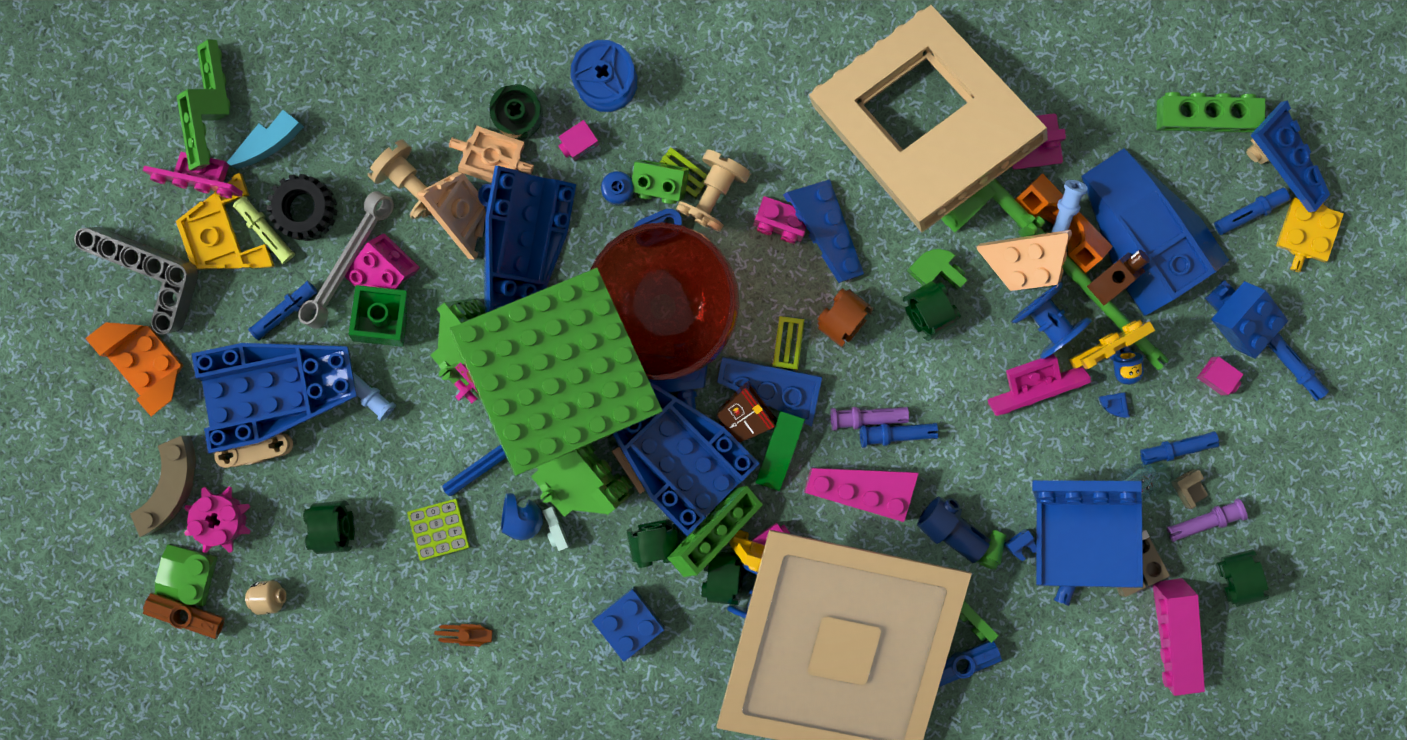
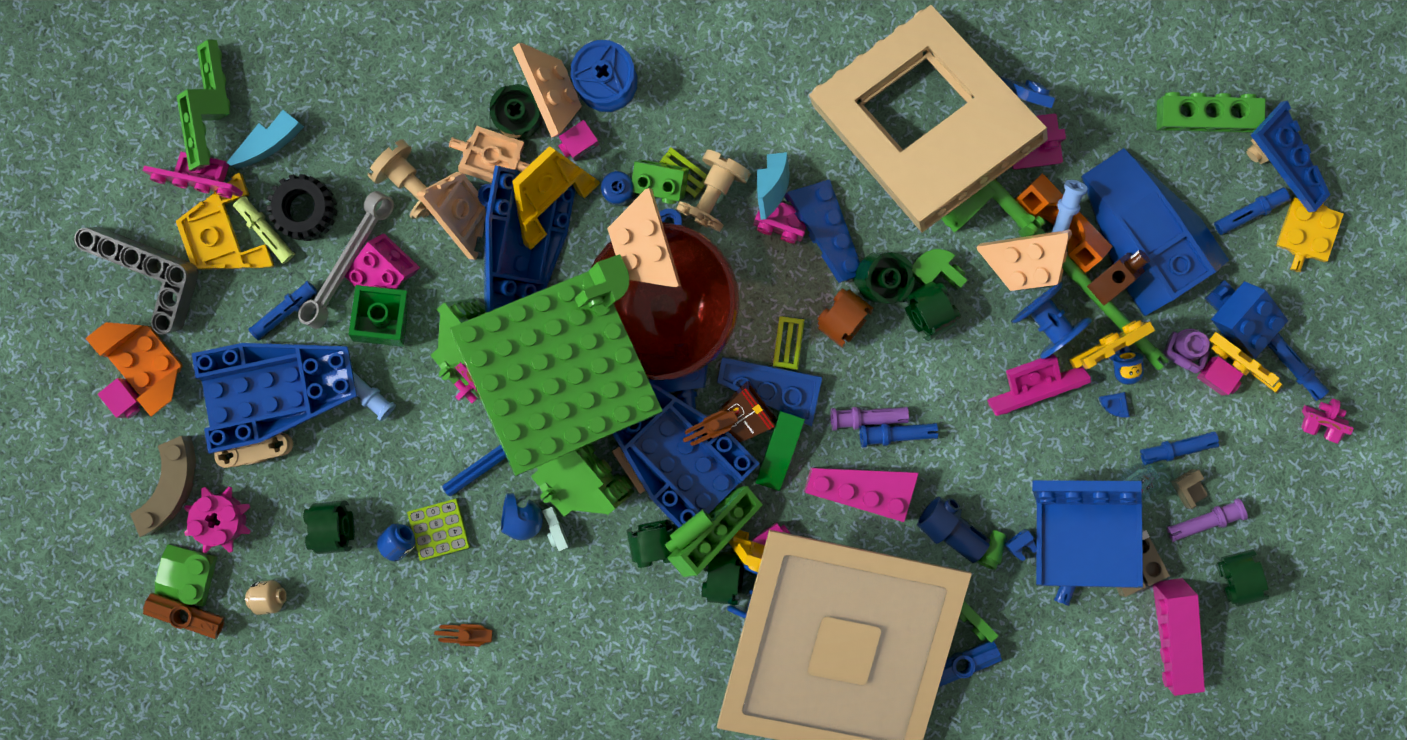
(120, 398): none -> dark pink brick
(396, 542): none -> blue head
(541, 185): none -> yellow wing
(549, 86): none -> light nougat wing
(610, 283): none -> bright green brick
(628, 624): blue brick -> none
(643, 243): none -> light nougat wing
(690, 531): none -> bright green cylinder
(713, 425): none -> dark orange piece
(772, 183): none -> medium azure slope
(880, 266): none -> dark green brick
(1031, 92): none -> blue wing
(1188, 347): none -> medium lavender piece
(1244, 363): none -> yellow wing
(1336, 426): none -> dark pink hips

